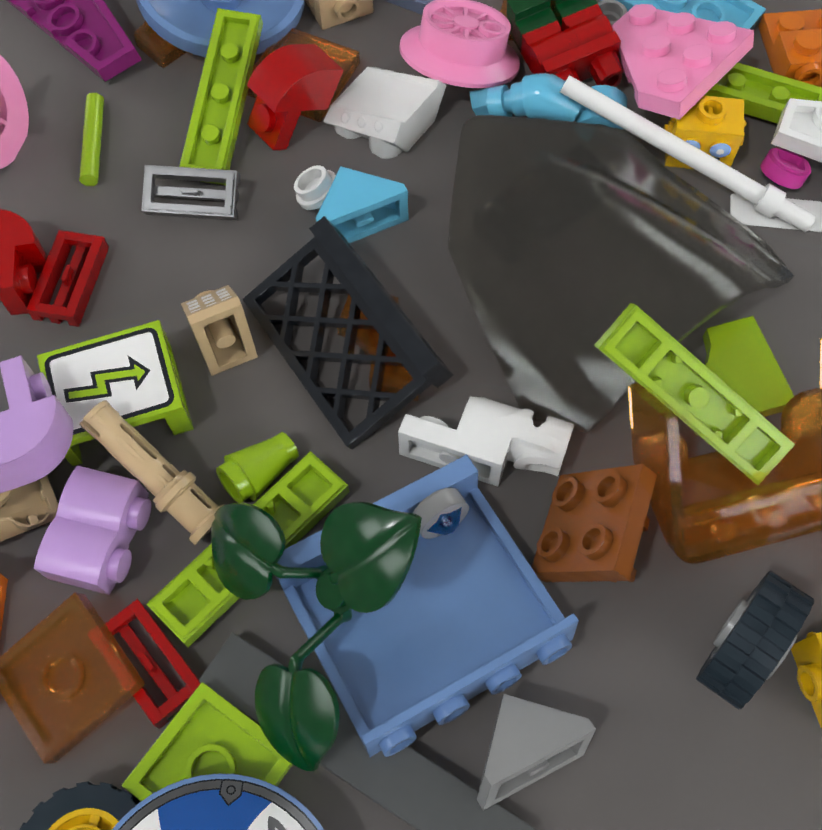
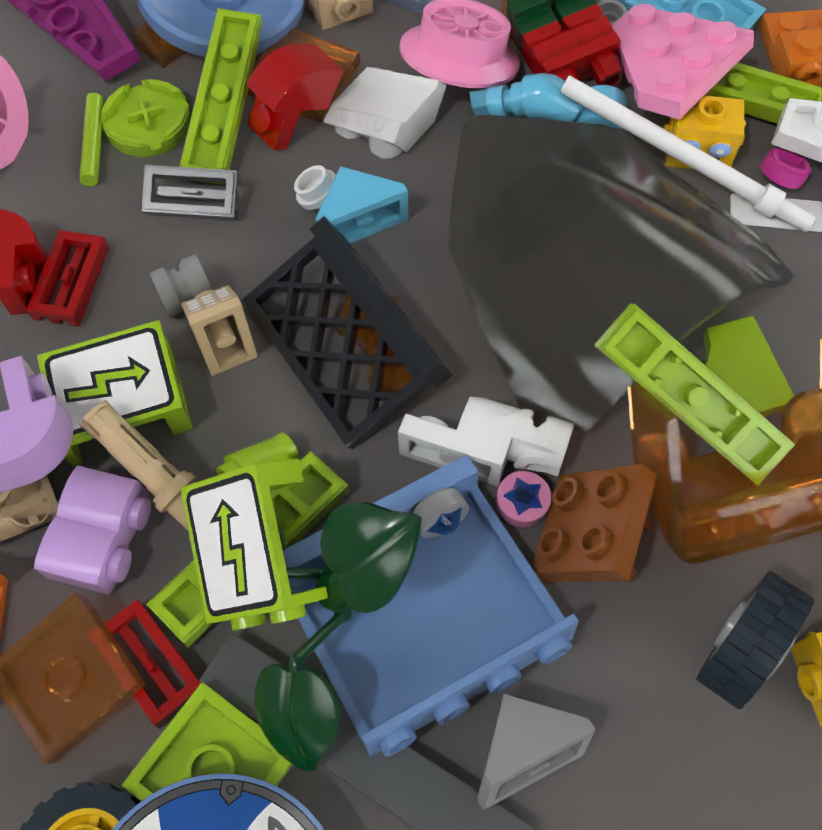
(146, 118): none -> lime tile
(180, 286): none -> light grey wheel
(240, 546): none -> panel
(523, 499): none -> bright pink tile

